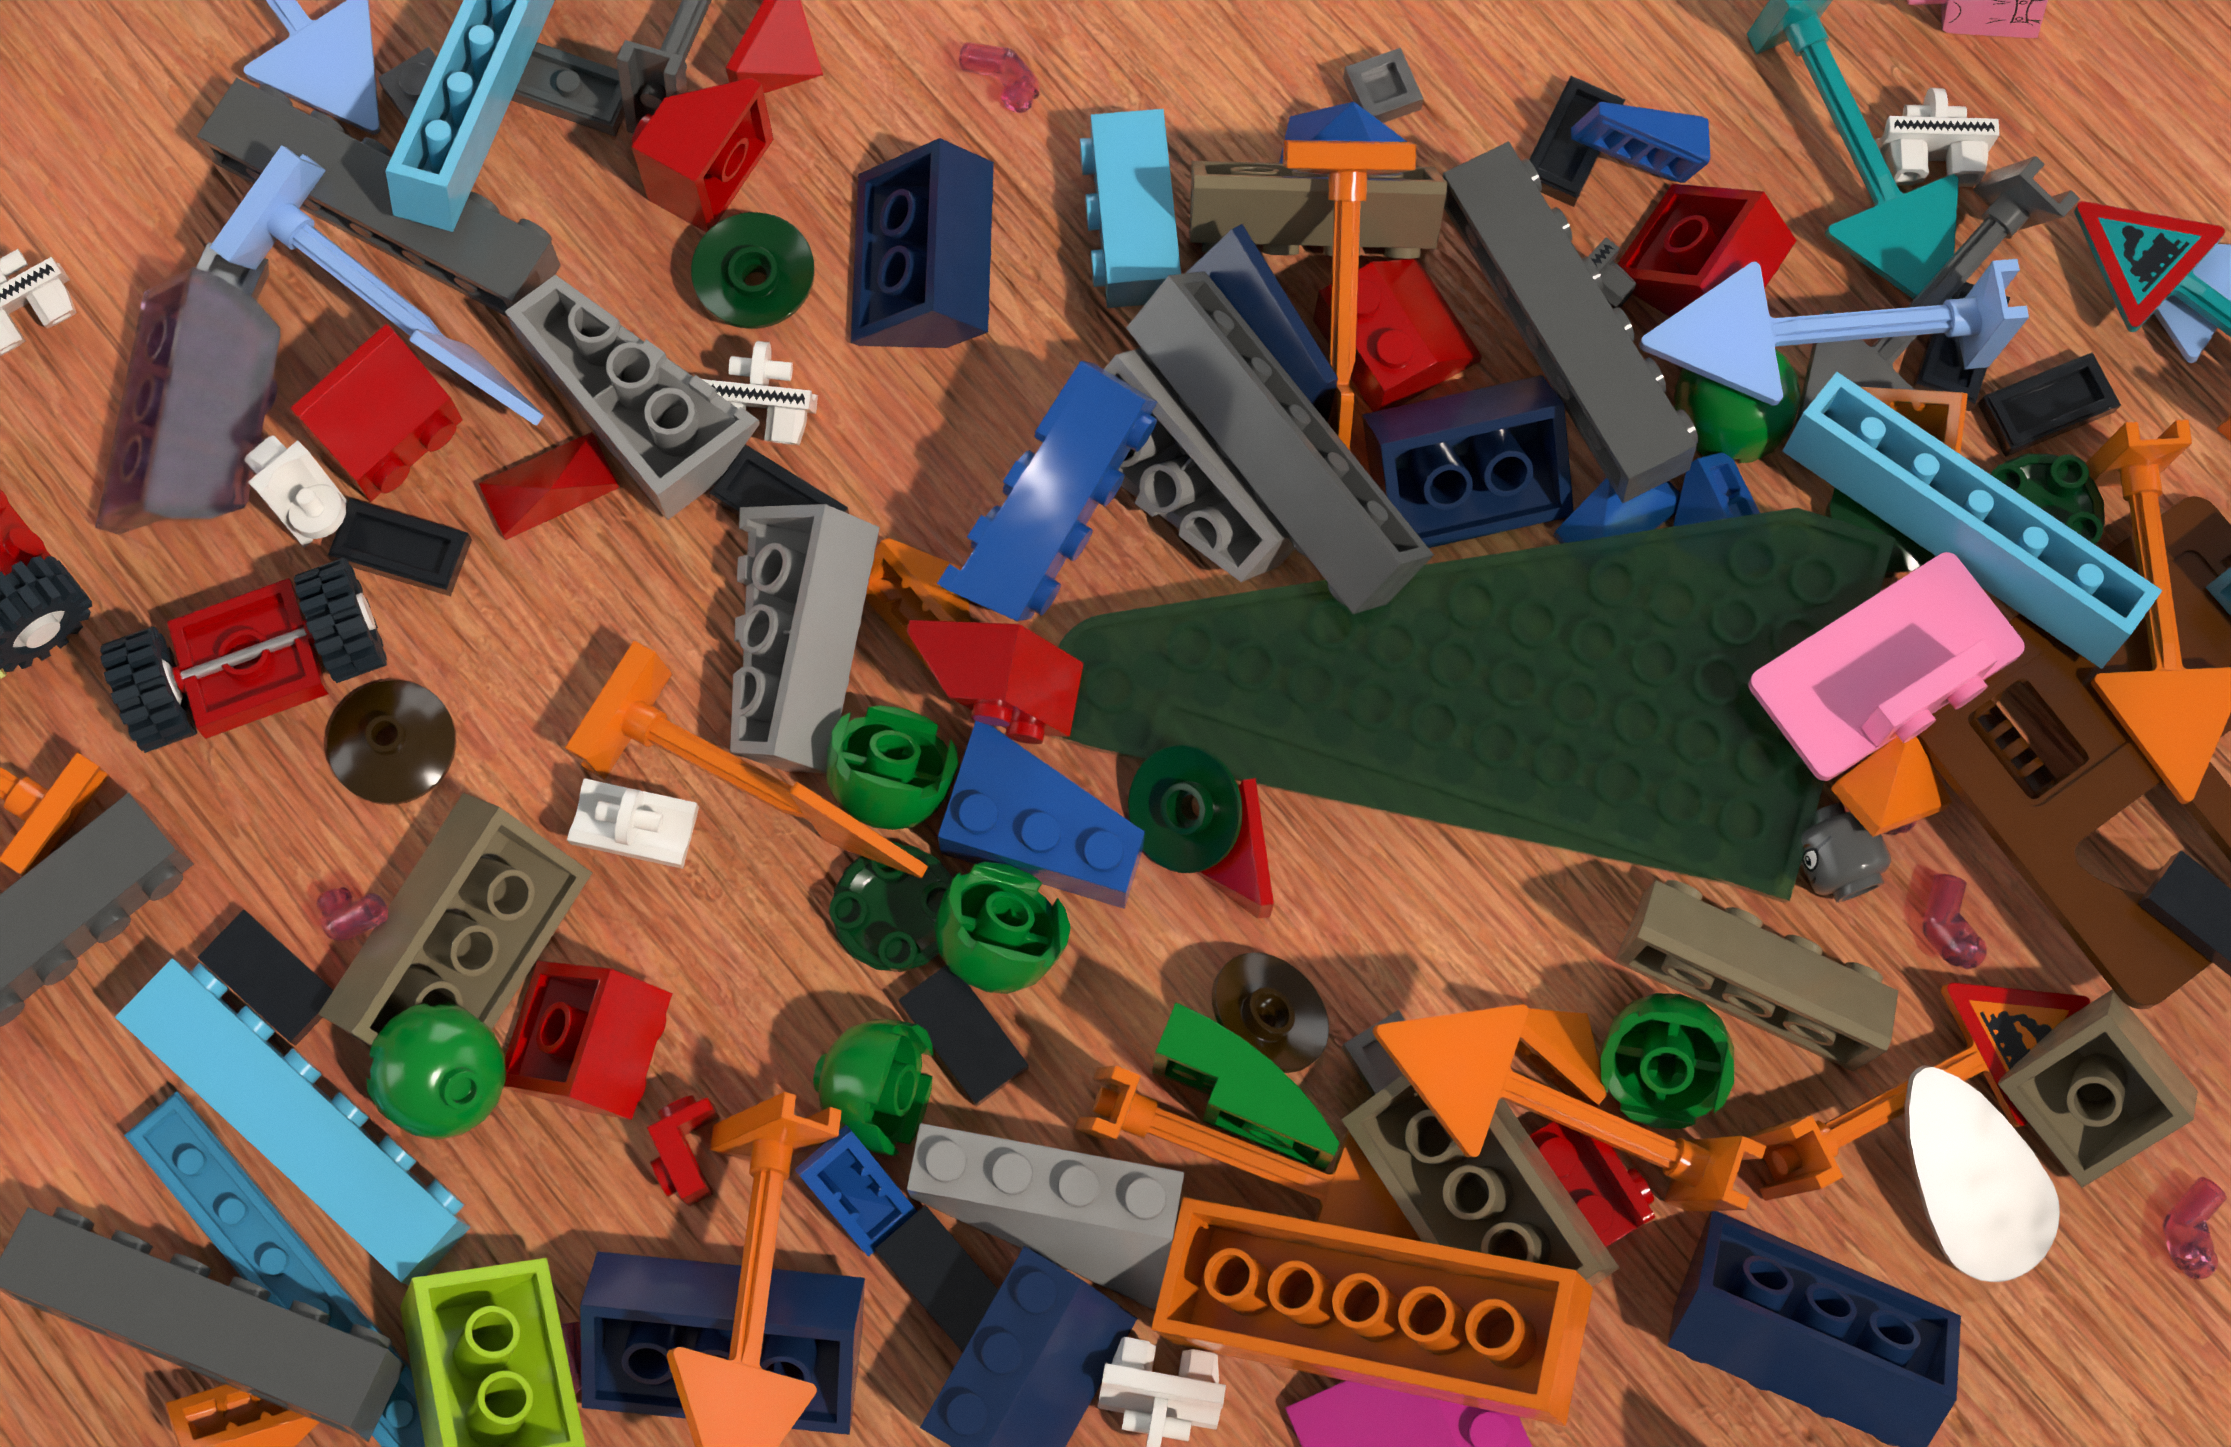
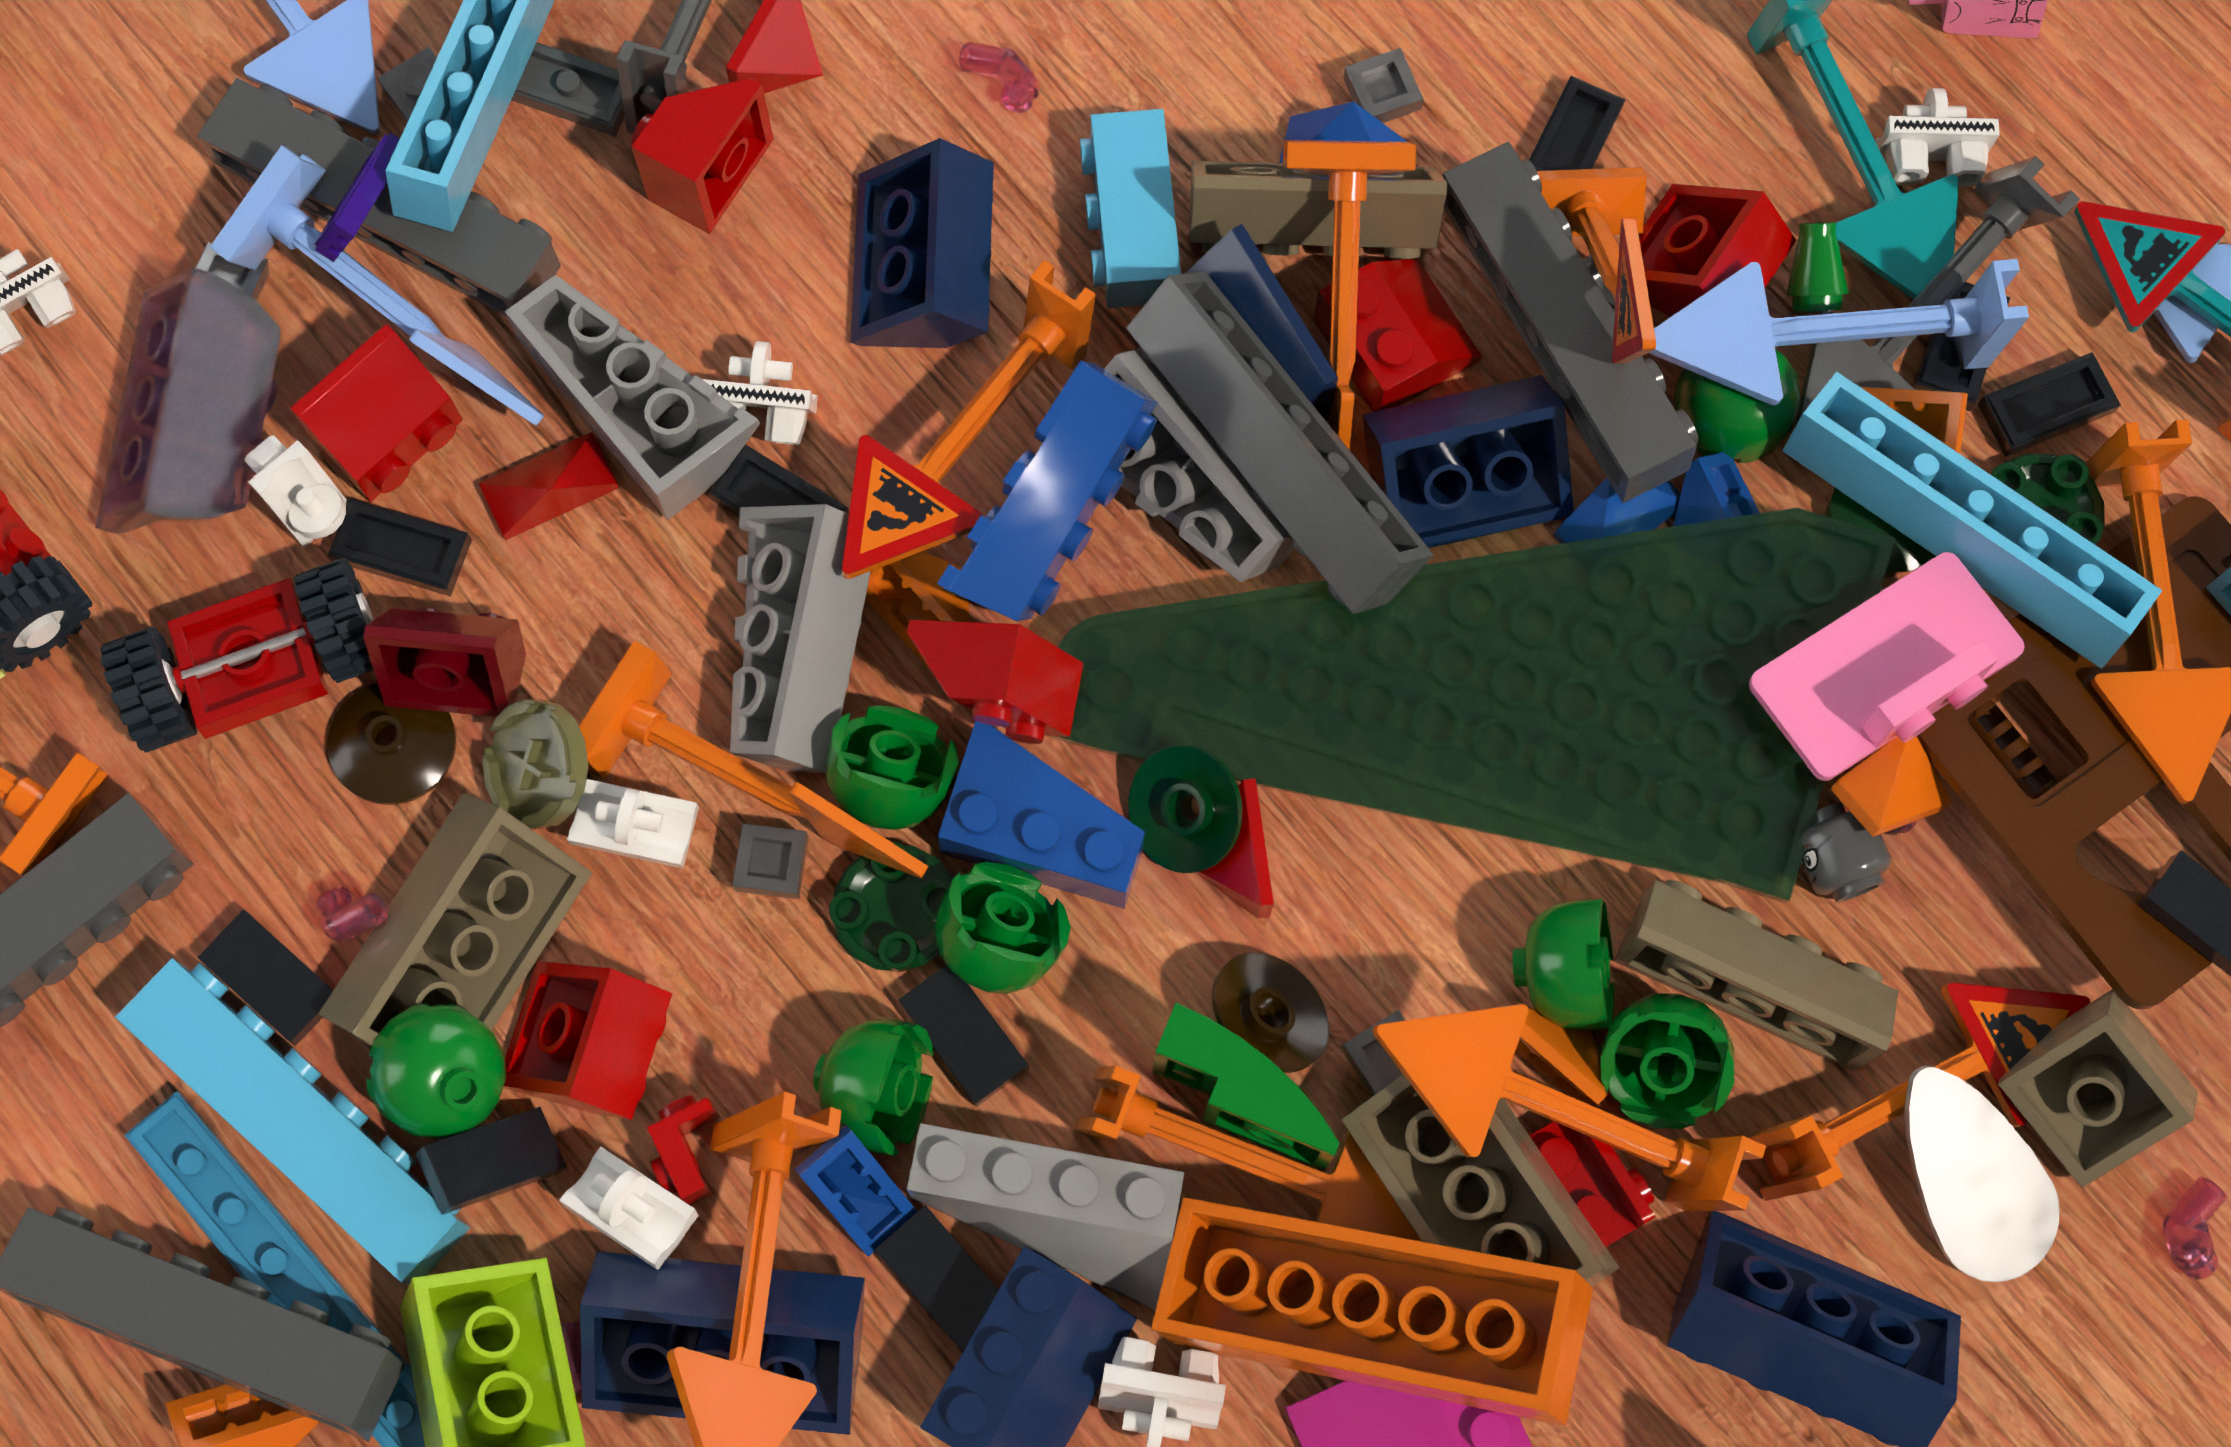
(357, 200): none -> dark purple tile
(446, 660): none -> dark red slope
(490, 1160): none -> black tile
(536, 763): none -> olive tile
(629, 1208): none -> white hips
(746, 246): dark green dish -> none
(770, 861): none -> flat silver plate
(901, 505): none -> orange piece
(1569, 965): none -> green cylinder
(1597, 207): none -> orange piece
(1650, 139): blue slope -> none
(1817, 269): none -> green cone
(1947, 928): clear pink arm -> none

